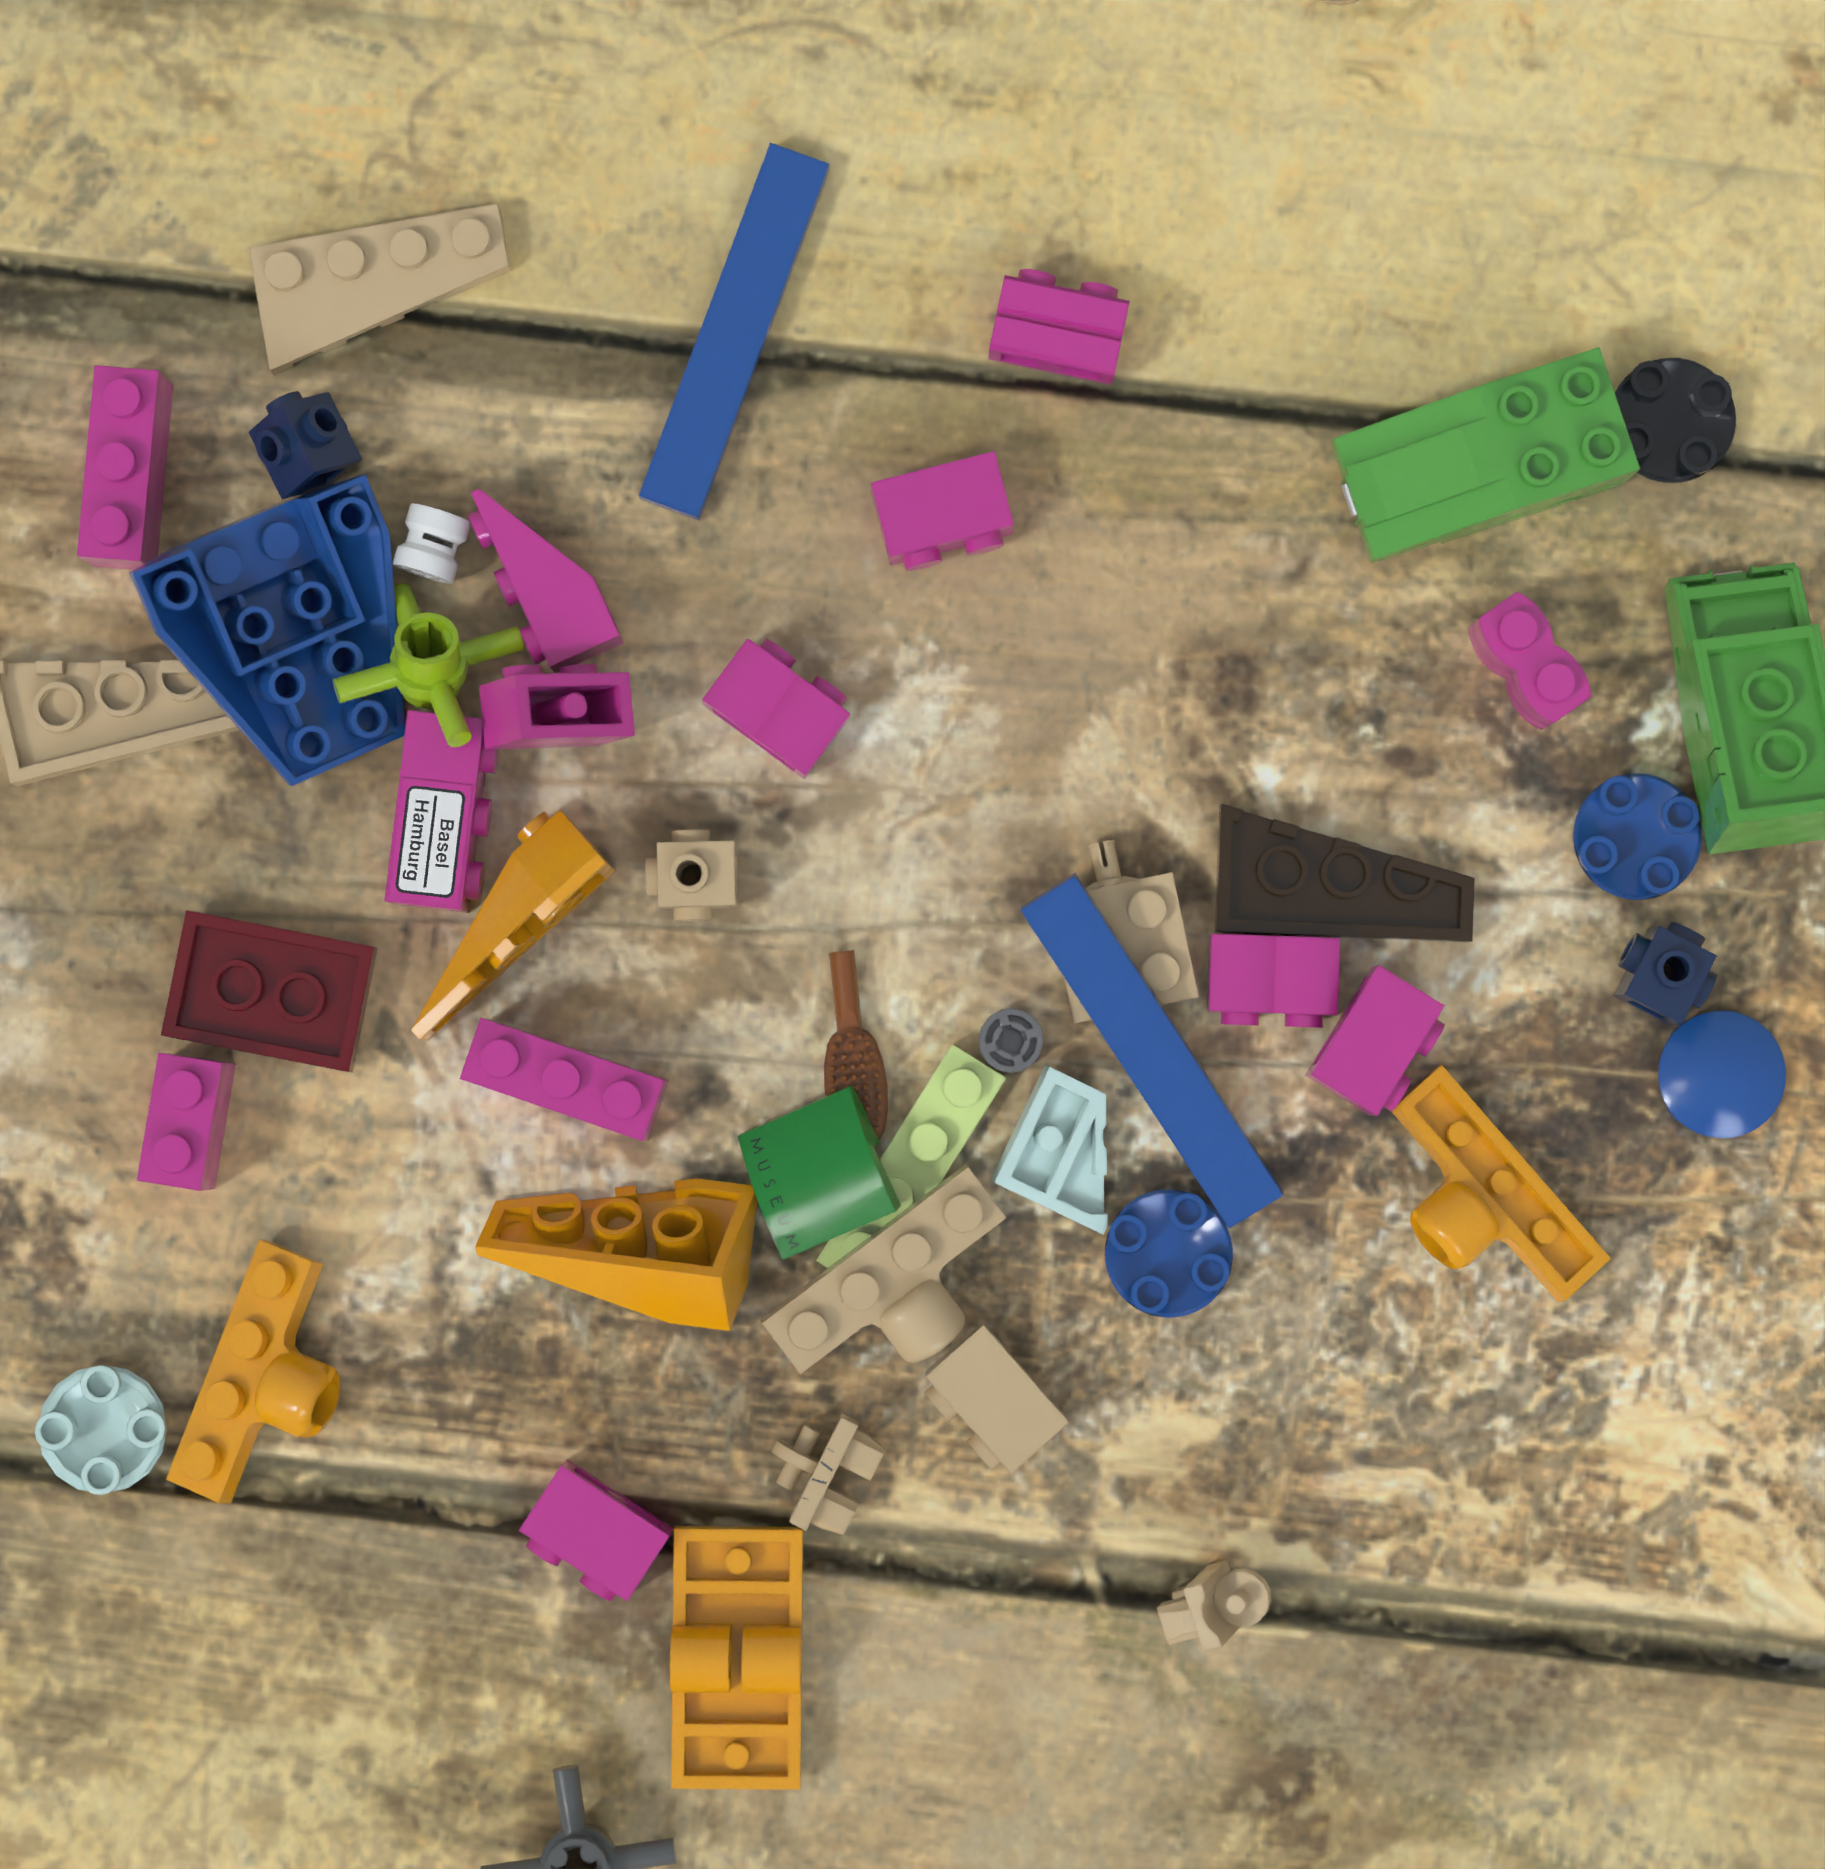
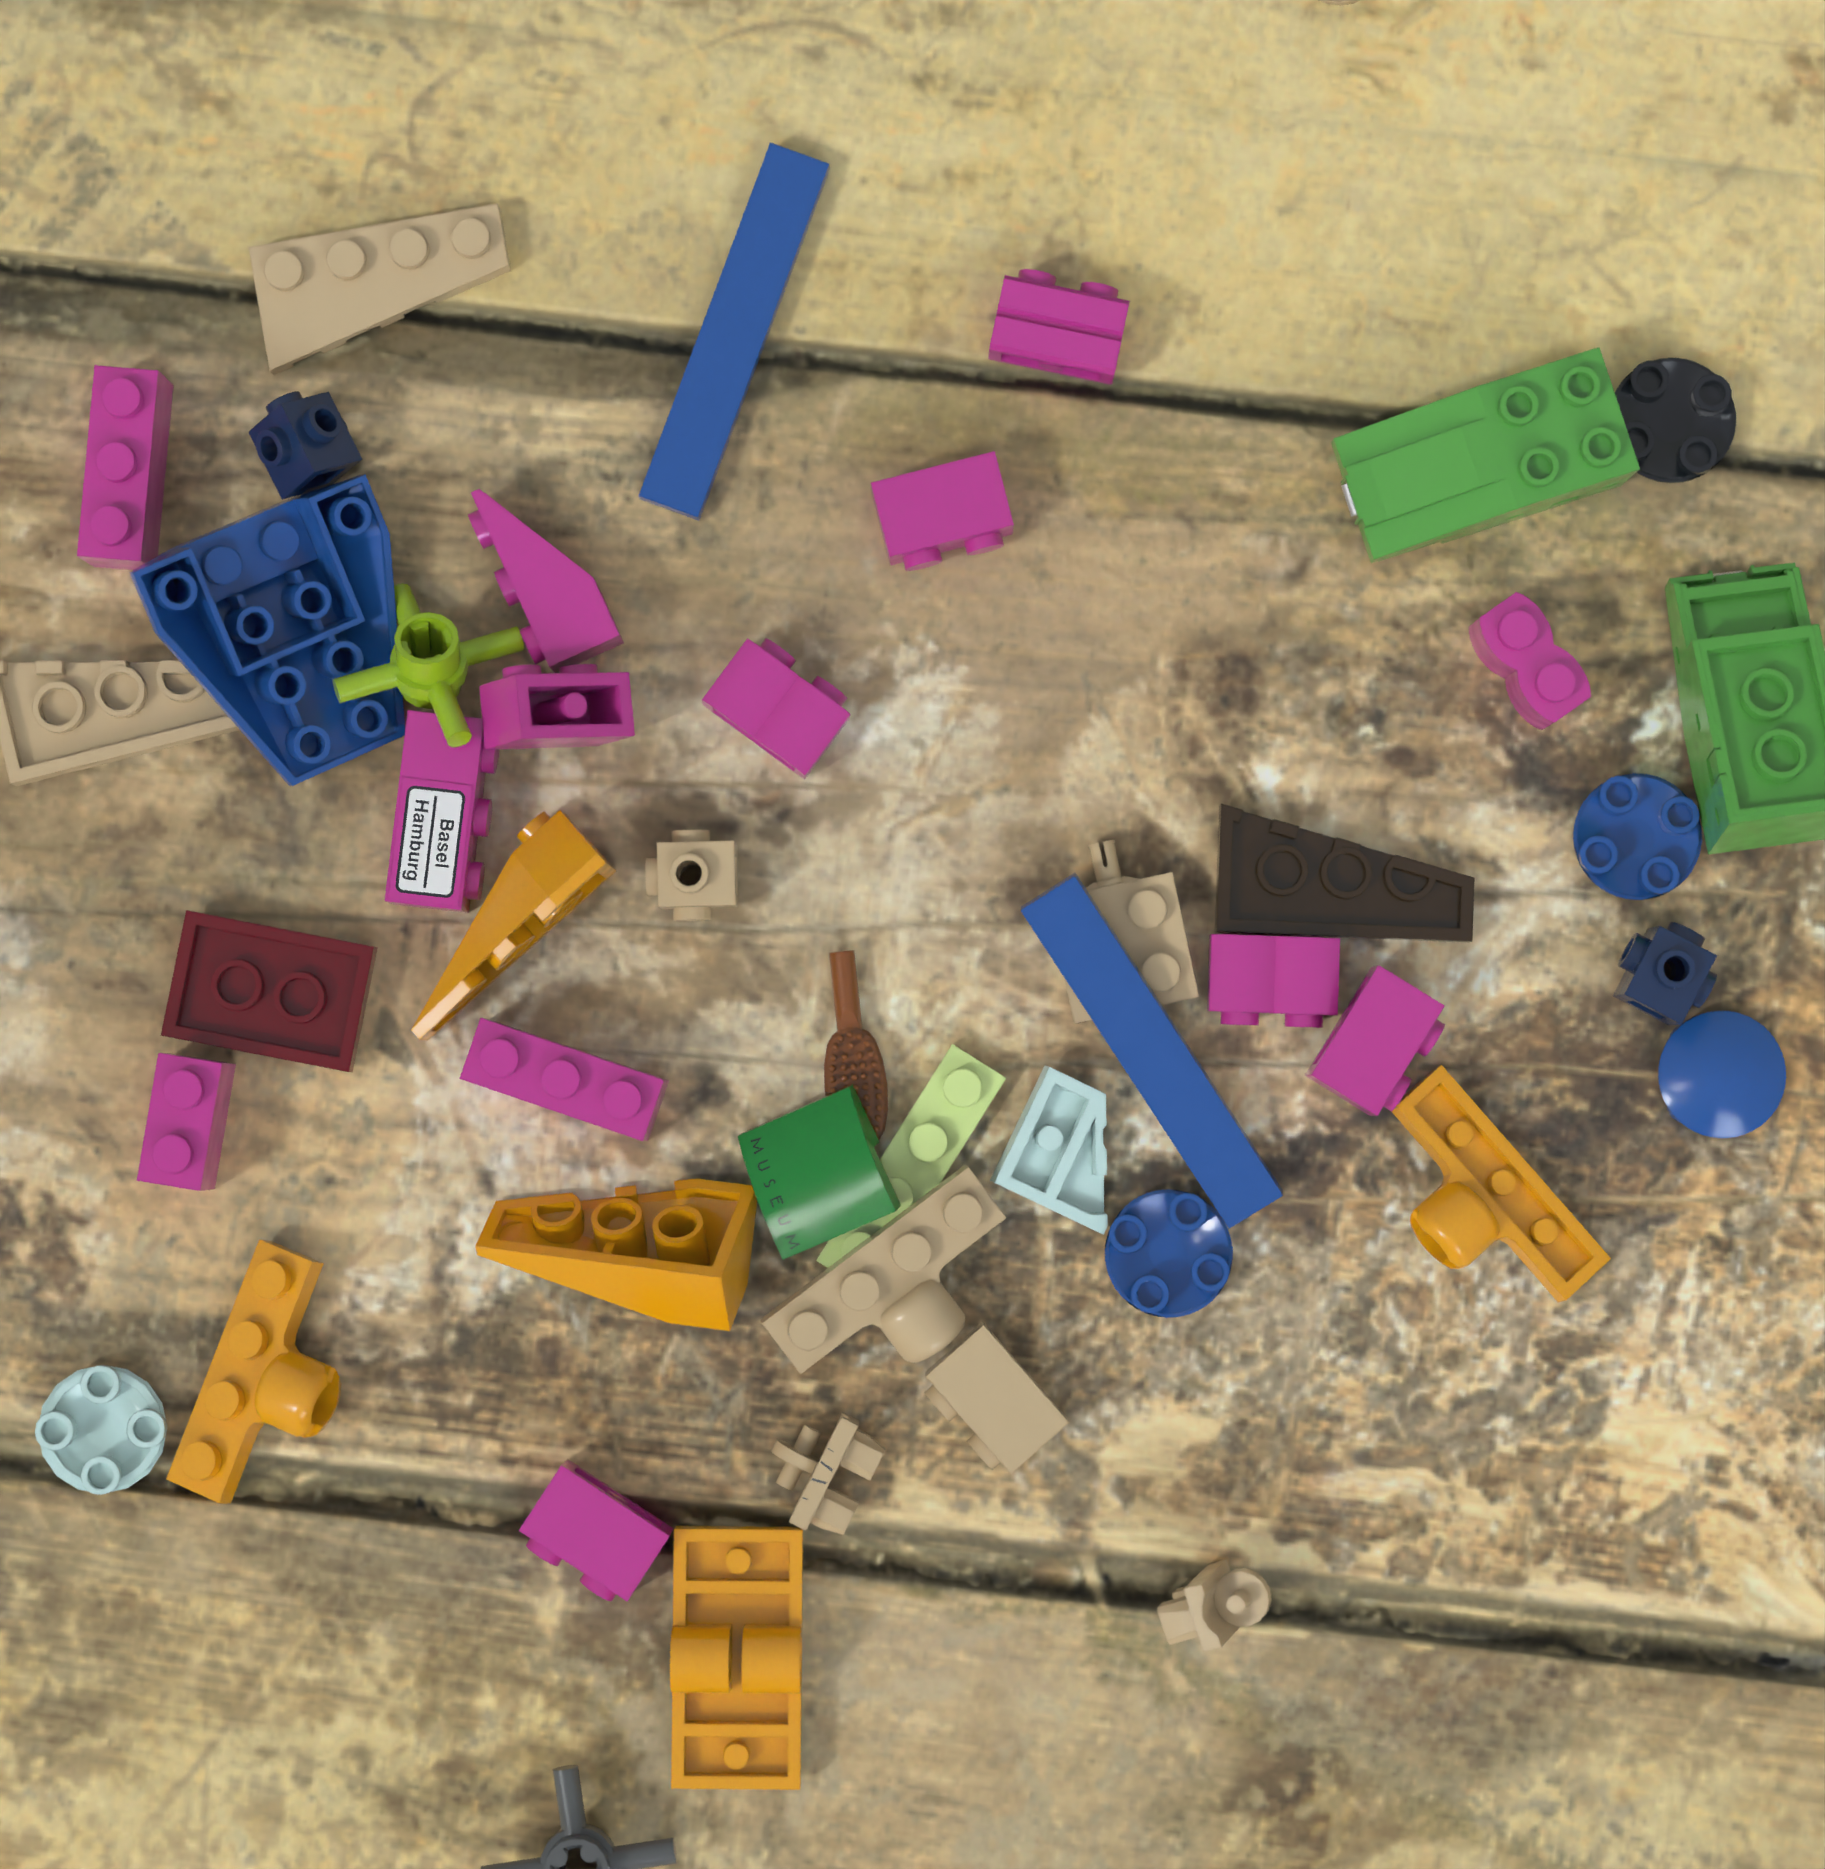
(427, 557): white wheel -> none
(1006, 1047): flat silver wheel -> none

